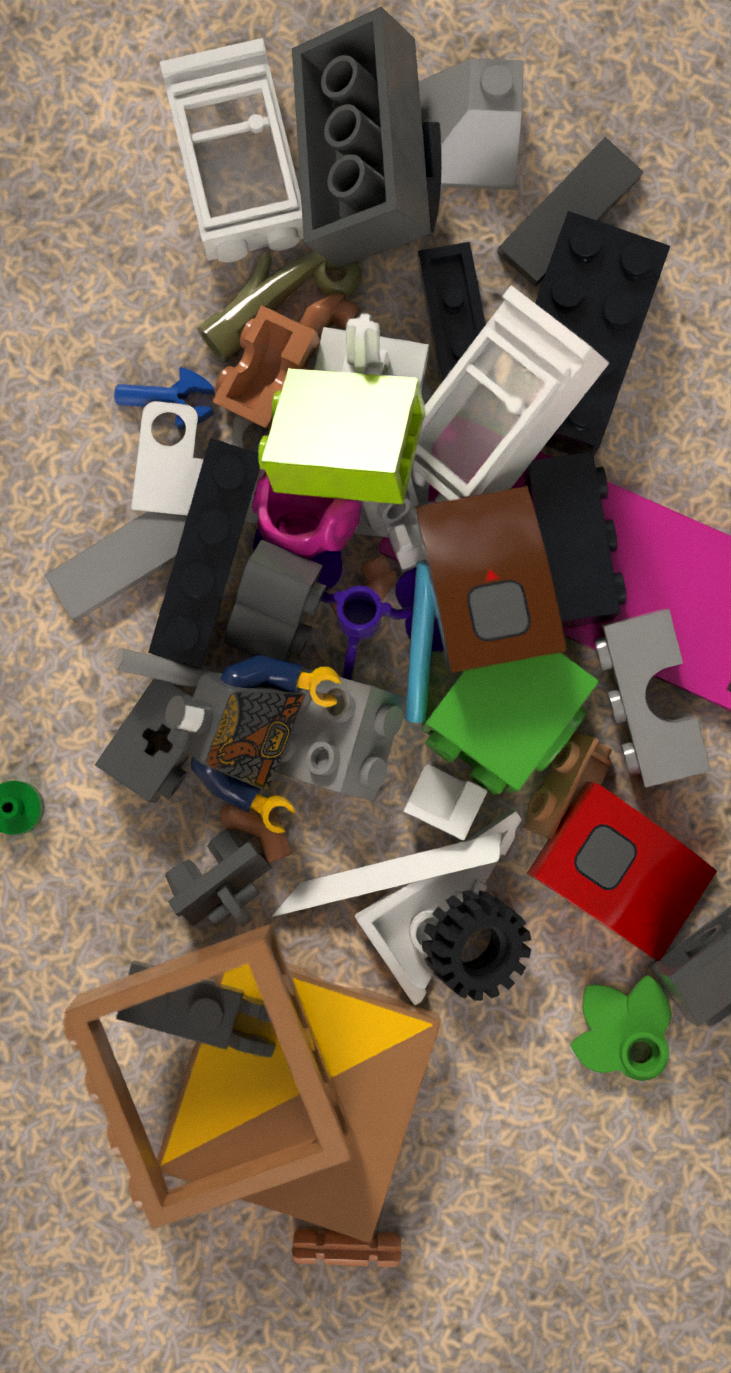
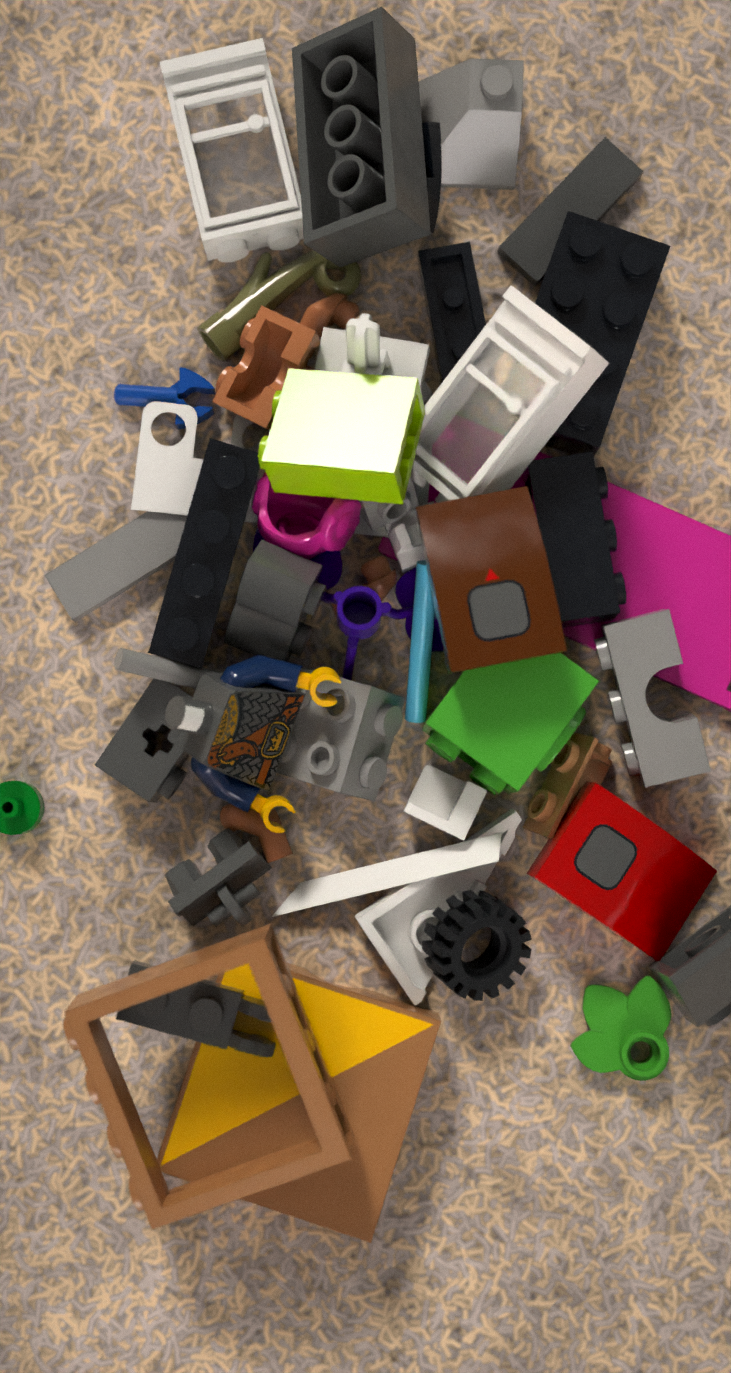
(346, 1250): nougat axle -> none

